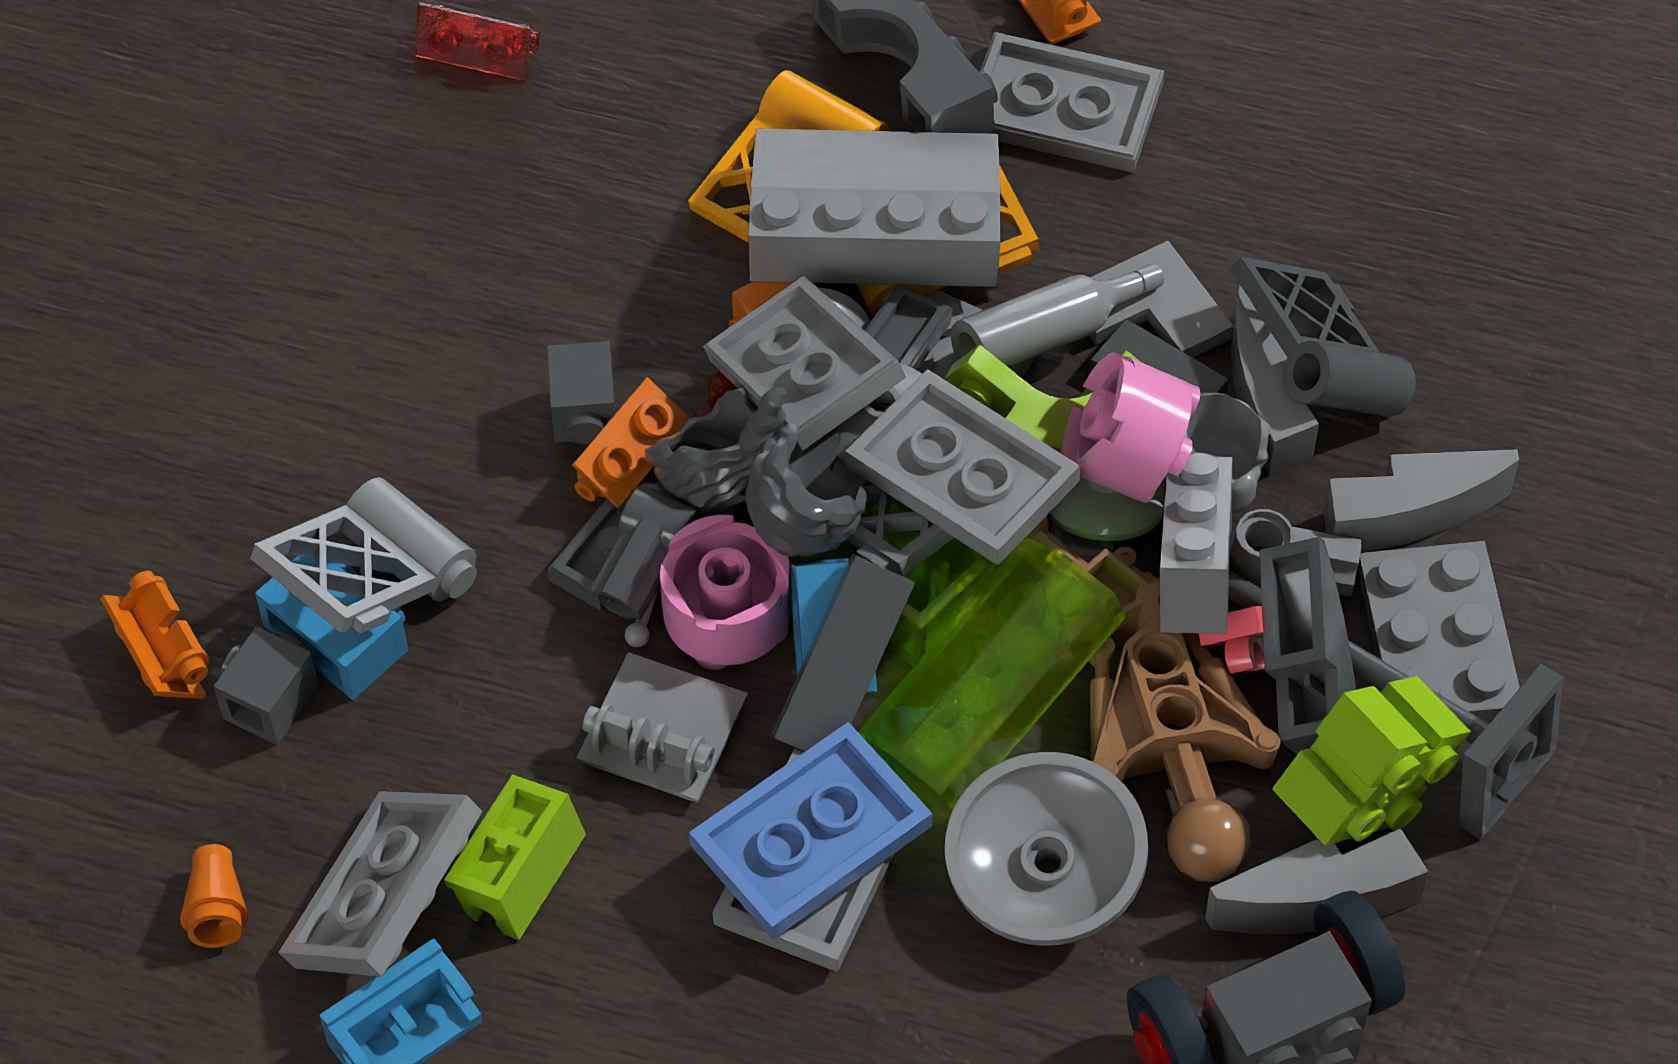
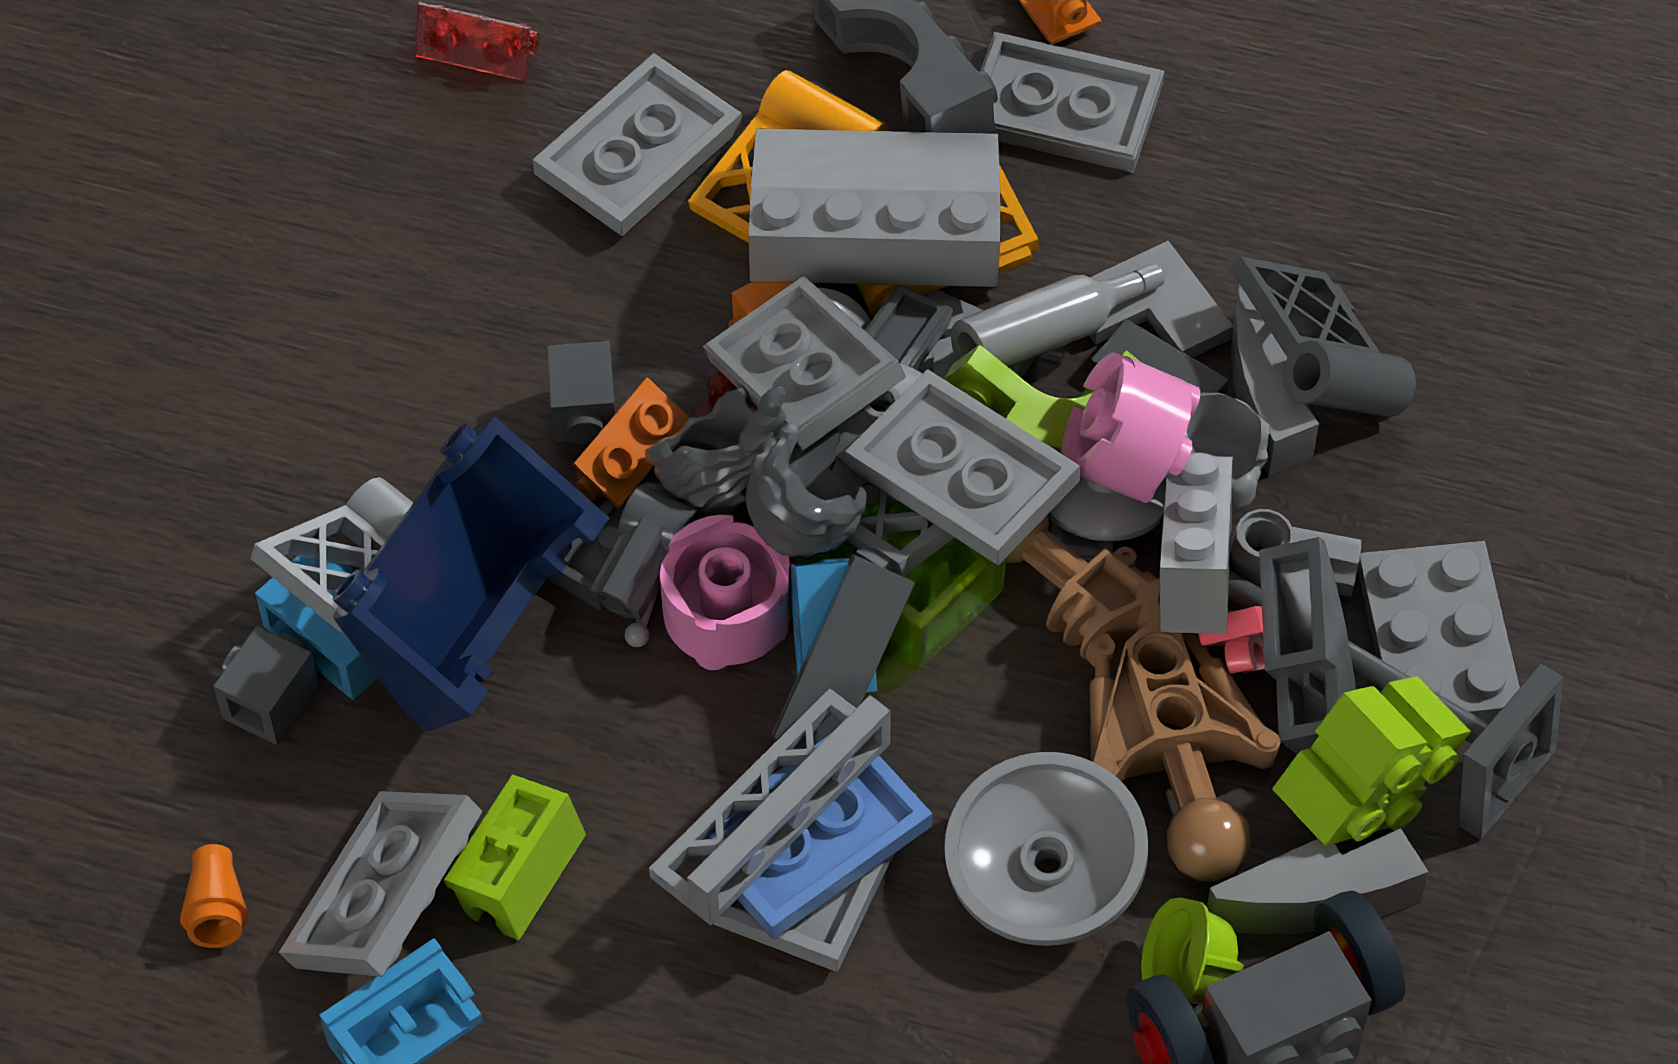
(167, 657): orange hinge -> none
(462, 571): none -> dark blue windscreen
(637, 144): none -> light grey plate
(661, 727): light grey hinge -> none
(777, 816): none -> light grey fence
(994, 671): clear neon green slope -> none
(1190, 947): none -> lime piece
(1418, 496): light grey slope -> none

